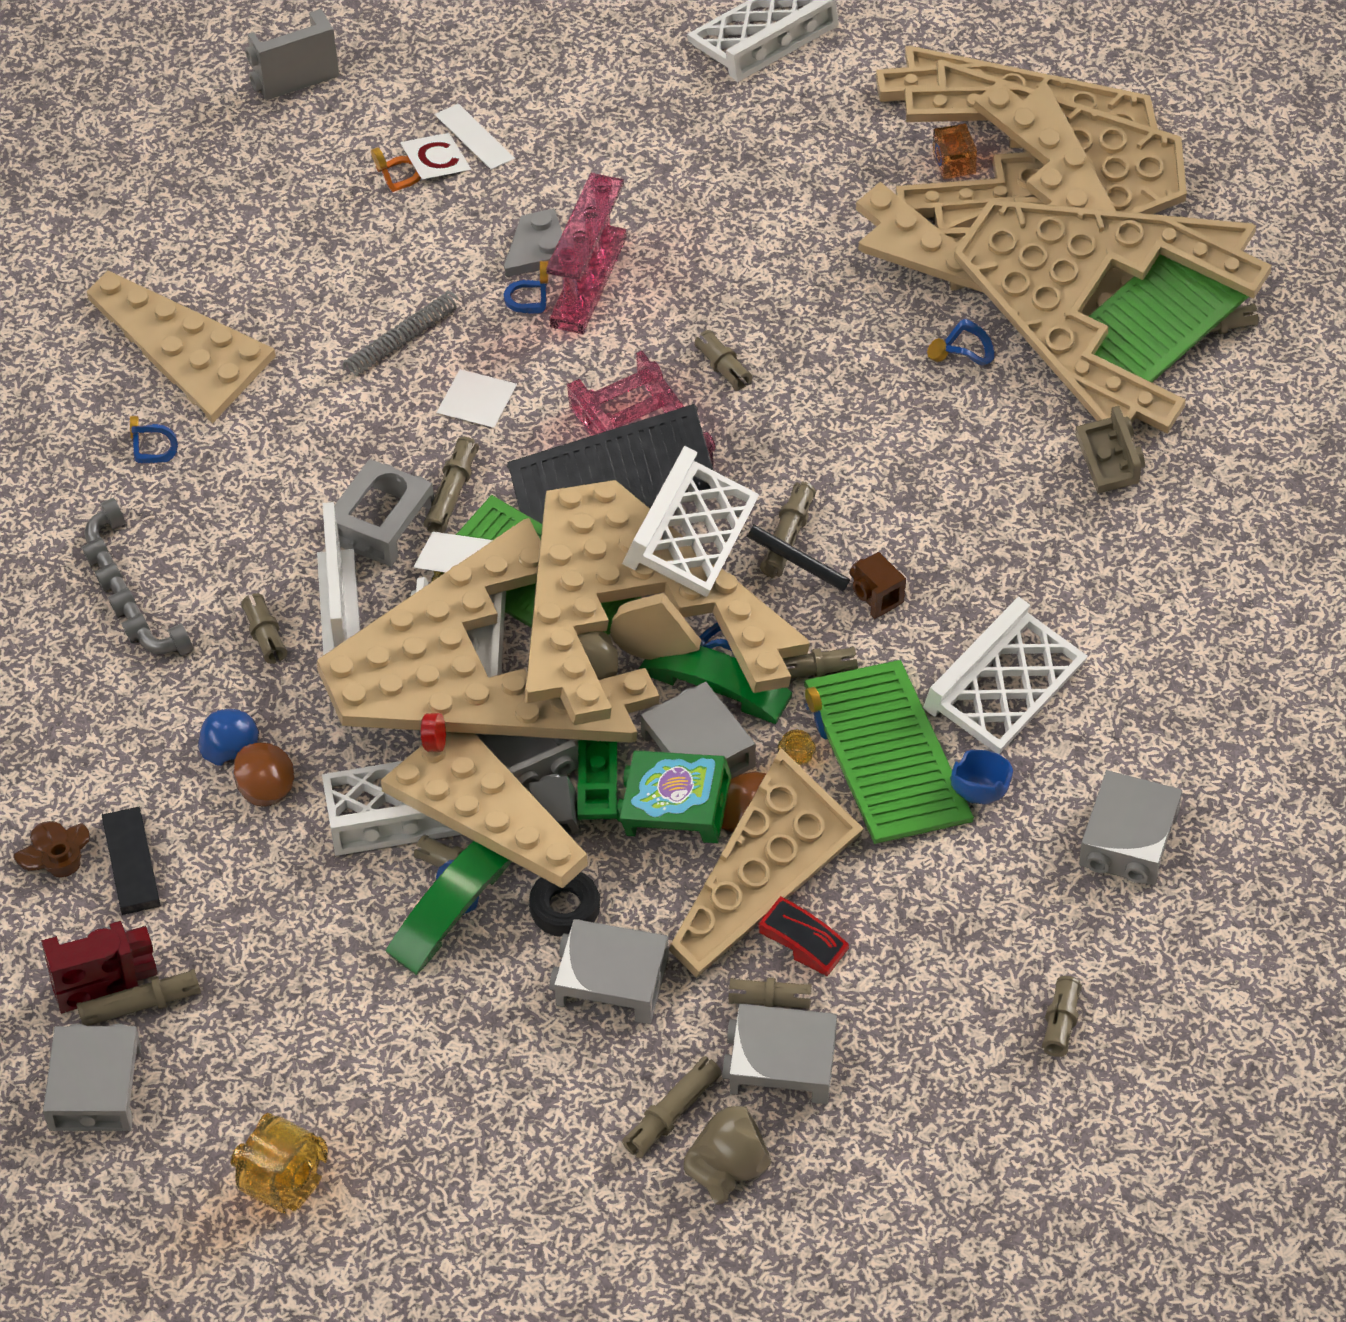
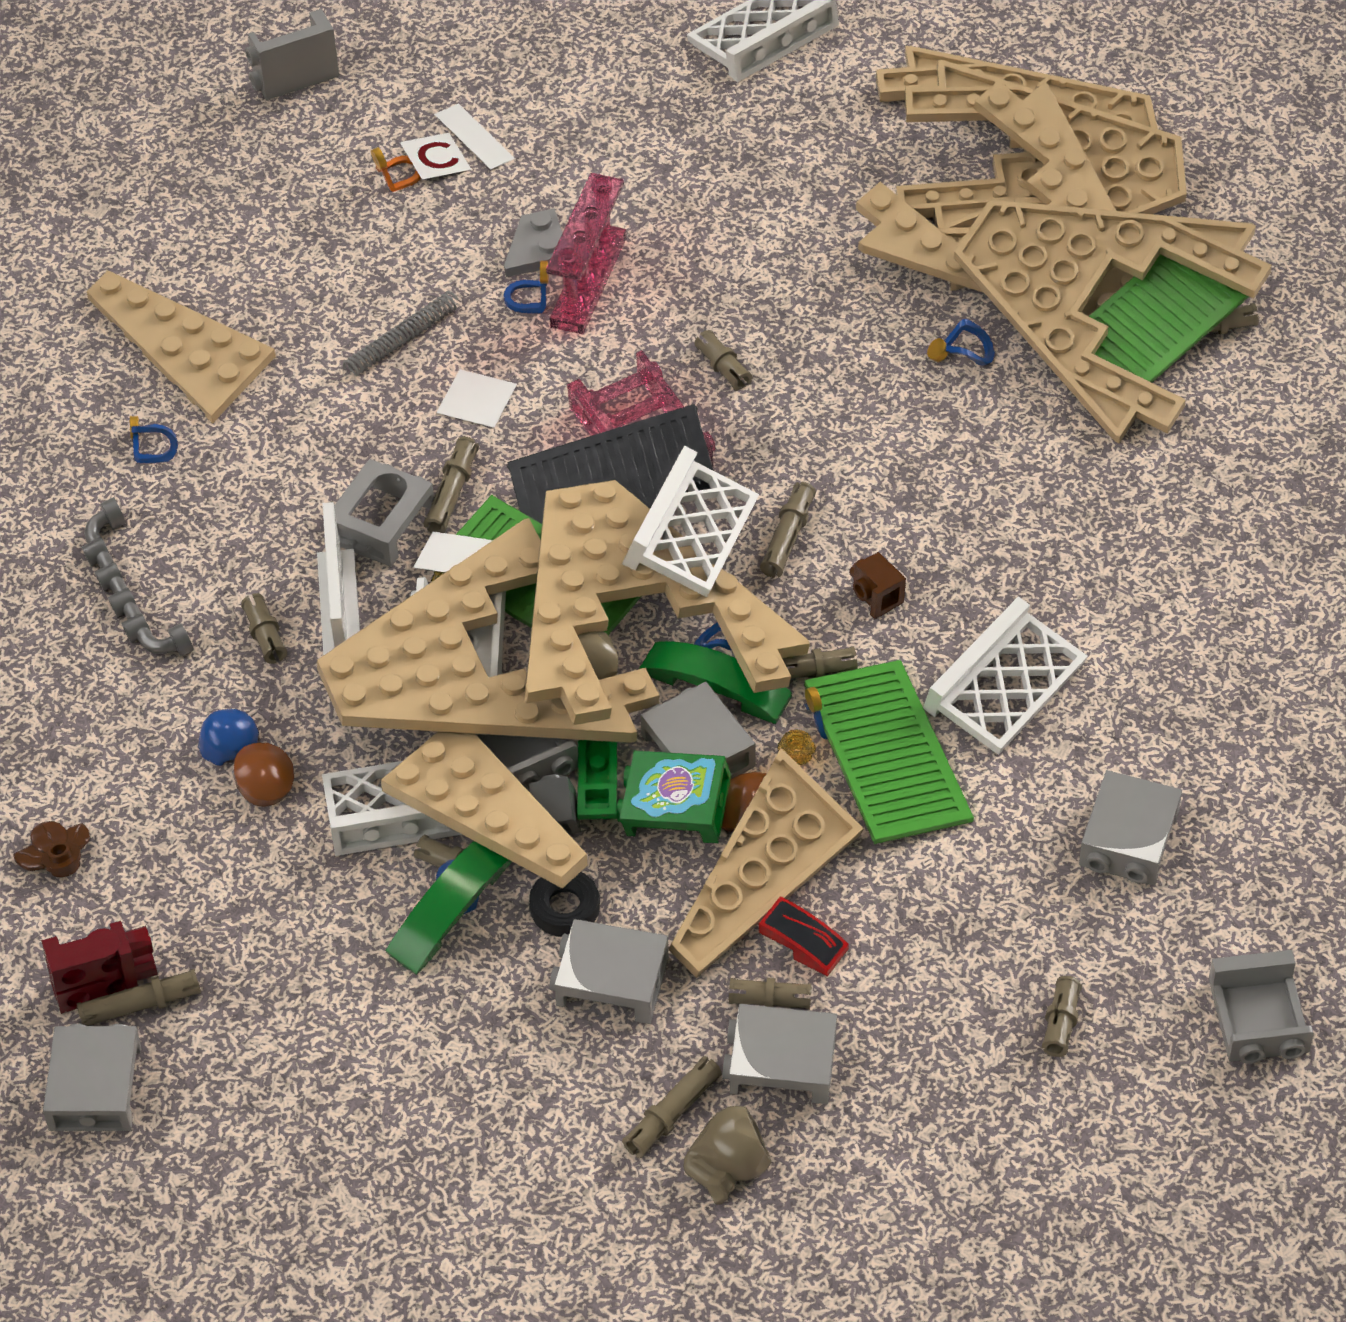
(131, 860): black tile -> none
(279, 1163): clear yellow brick -> none
(433, 732): red tile -> none
(653, 629): tan tile -> none
(798, 557): black bar -> none
(954, 151): clear orange brick -> none
(981, 776): blue hair -> none
(1111, 452): dark tan bracket -> none
(1259, 1006): none -> light grey panel

